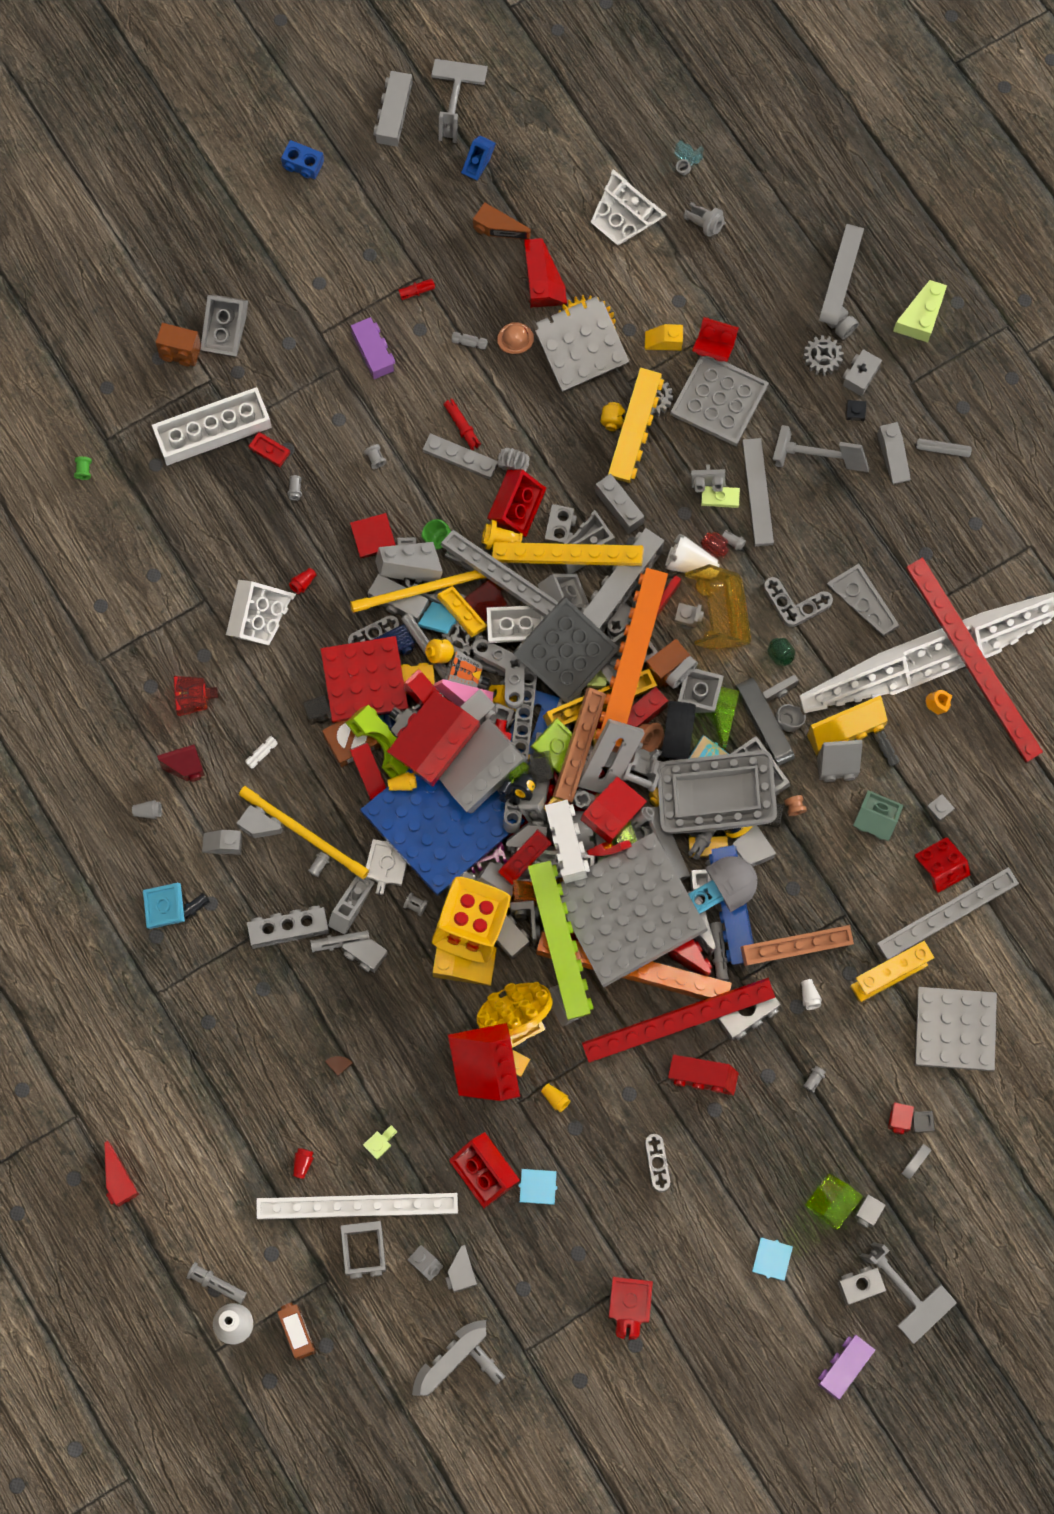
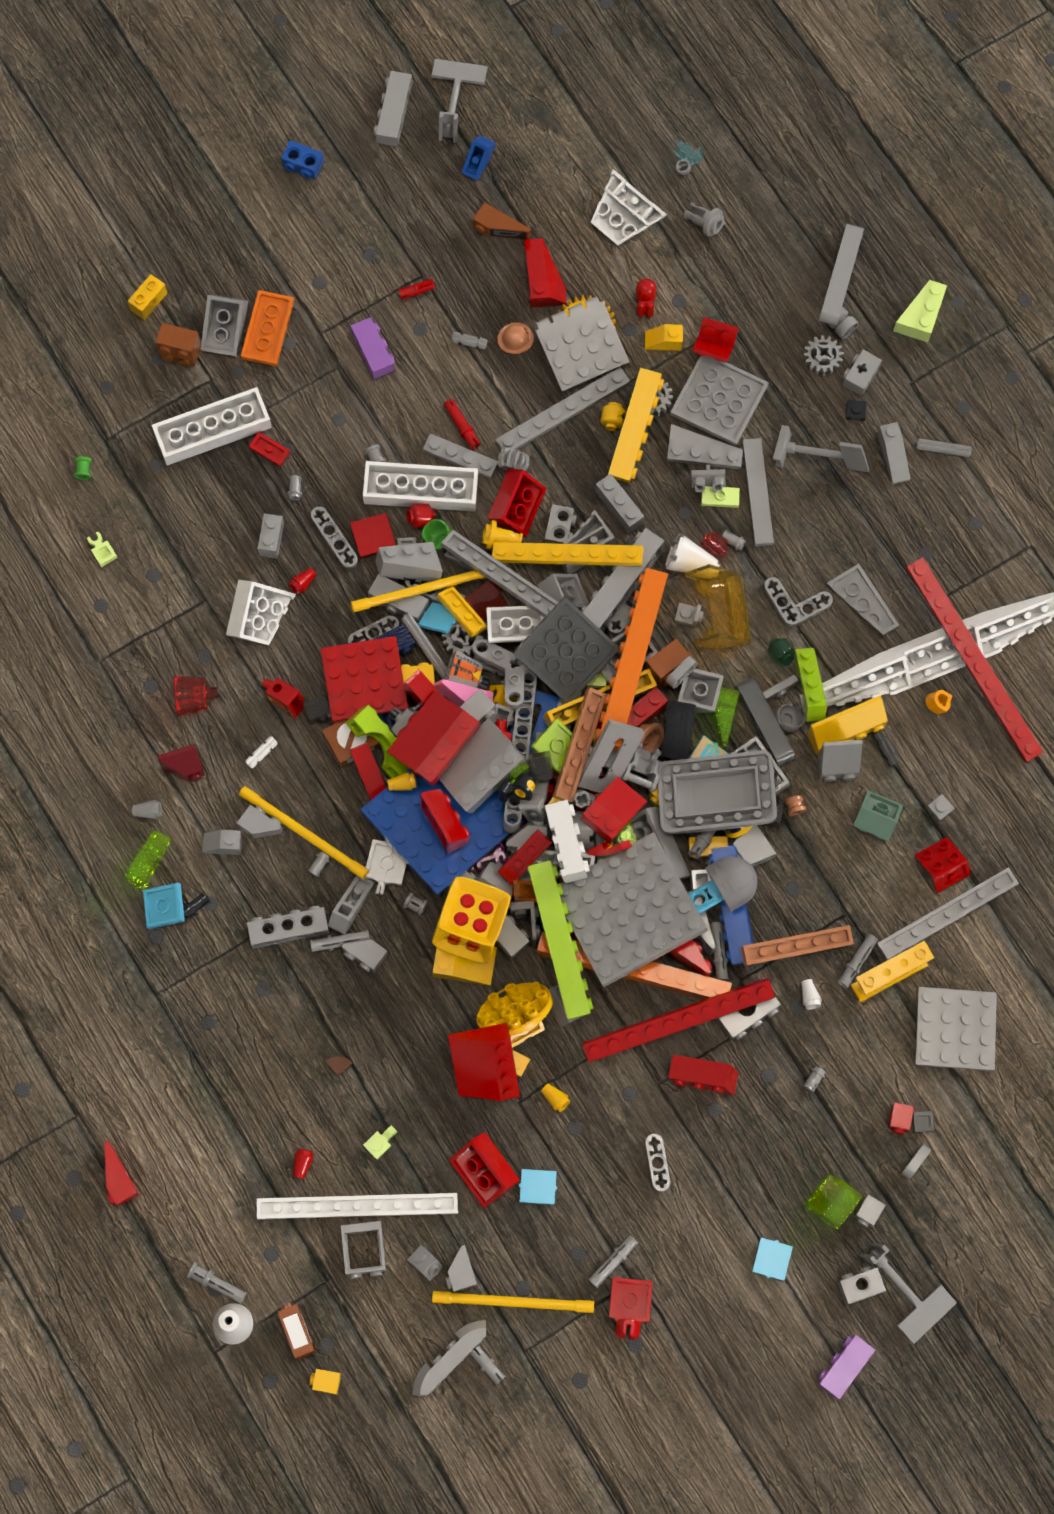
(103, 551): none -> yellowish green plate
(147, 297): none -> yellow brick
(147, 860): none -> clear neon green slope
(267, 328): none -> orange plate
(270, 536): none -> light grey brick
(284, 696): none -> red torso
(325, 1381): none -> yellow brick
(335, 537): none -> light grey beam
(420, 484): none -> white brick
(420, 515): none -> red head
(439, 651): yellow head -> none
(444, 820): none -> red slope
(564, 410): none -> light grey plate
(577, 1305): none -> yellow piece
(613, 1261): none -> light grey pin
(644, 815): light grey pin -> none
(645, 294): none -> red piece
(668, 592): red tile -> none
(701, 450): none -> light grey wing
(812, 688): none -> lime arch
(853, 968): none -> light grey pin

